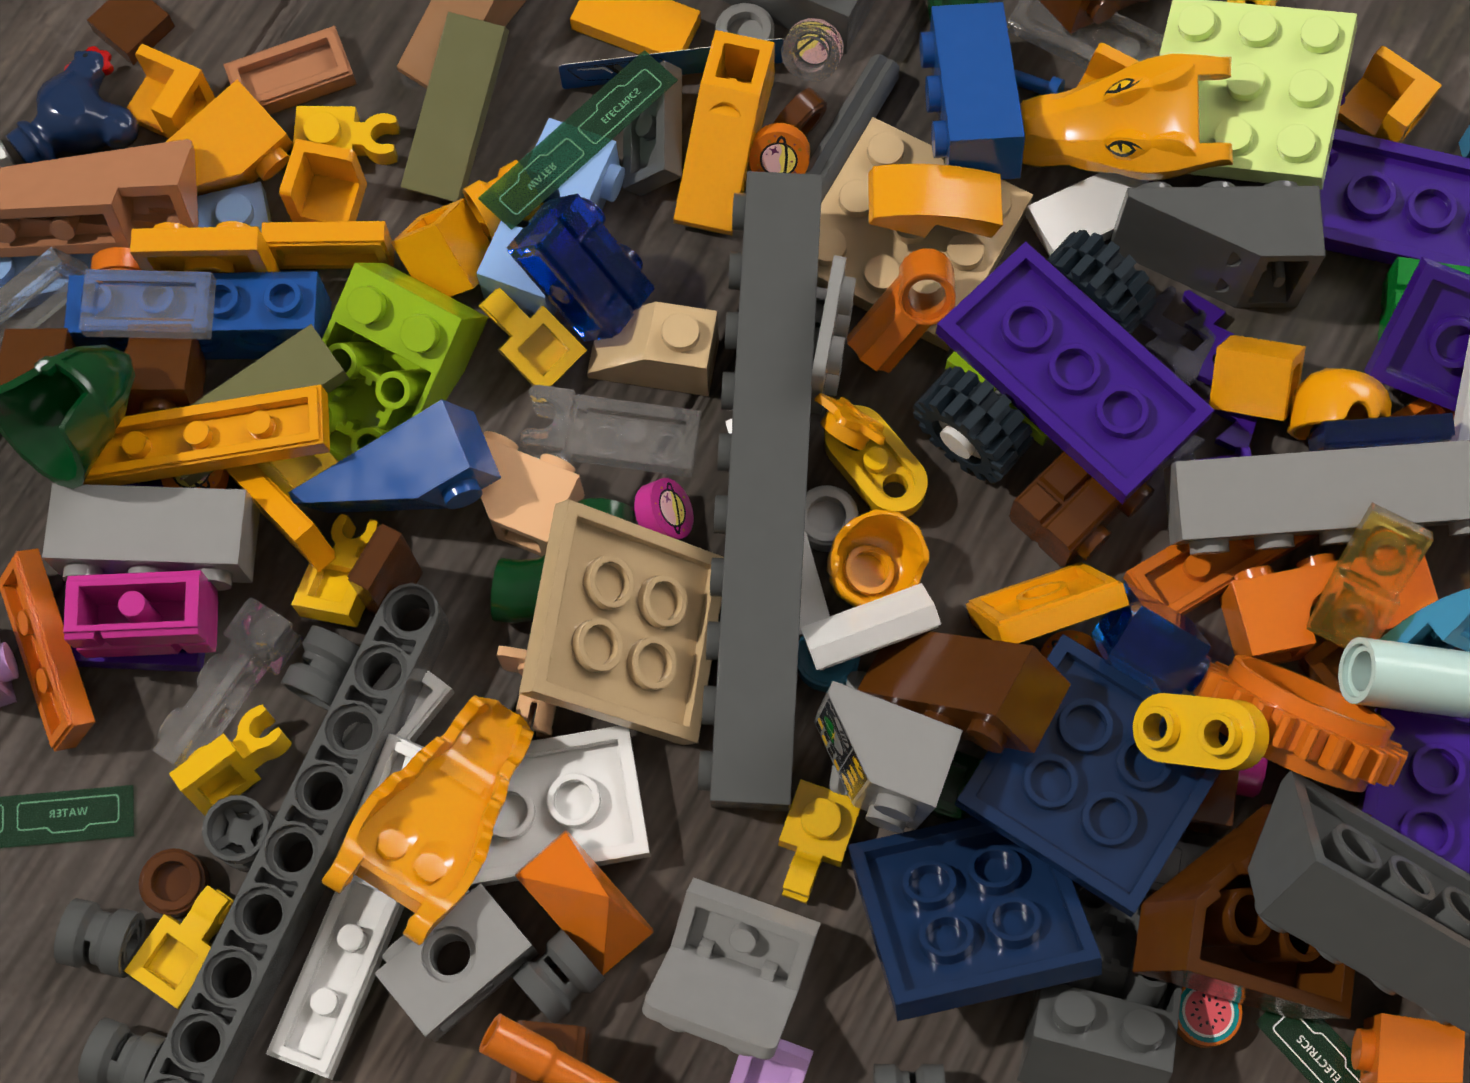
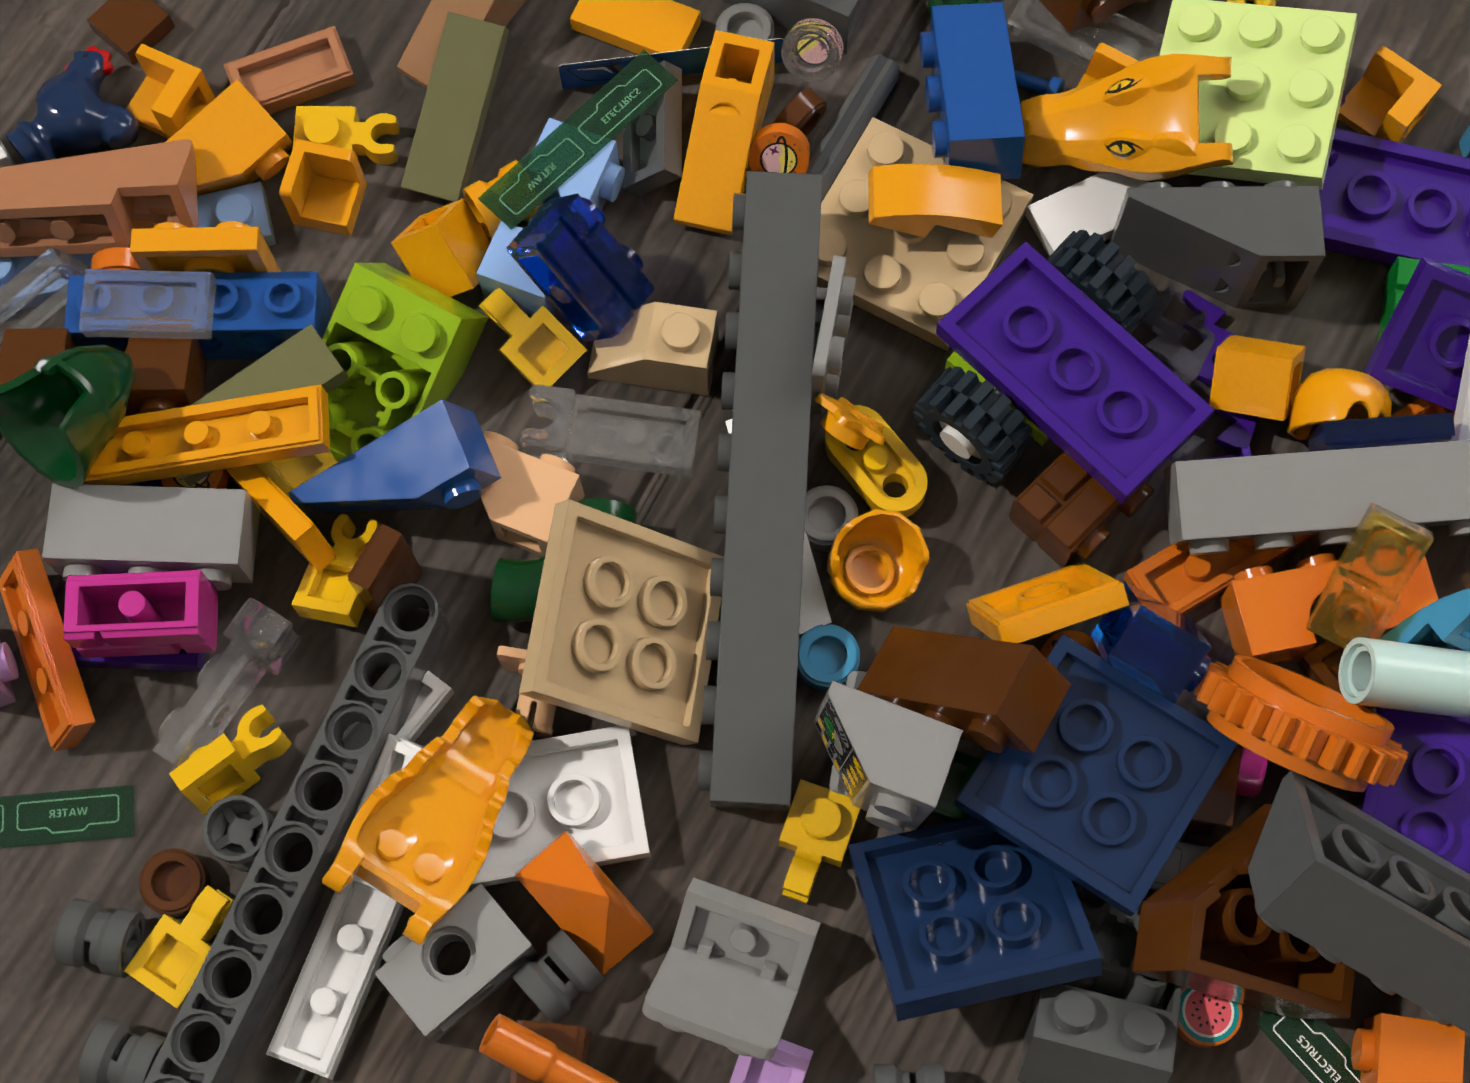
(323, 667): dark grey wheel -> none
(328, 244): light orange tile -> none
(664, 508): dark pink tile -> none
(870, 626): white tile -> none
(902, 313): orange piece -> none
(1194, 731): yellow plate -> none

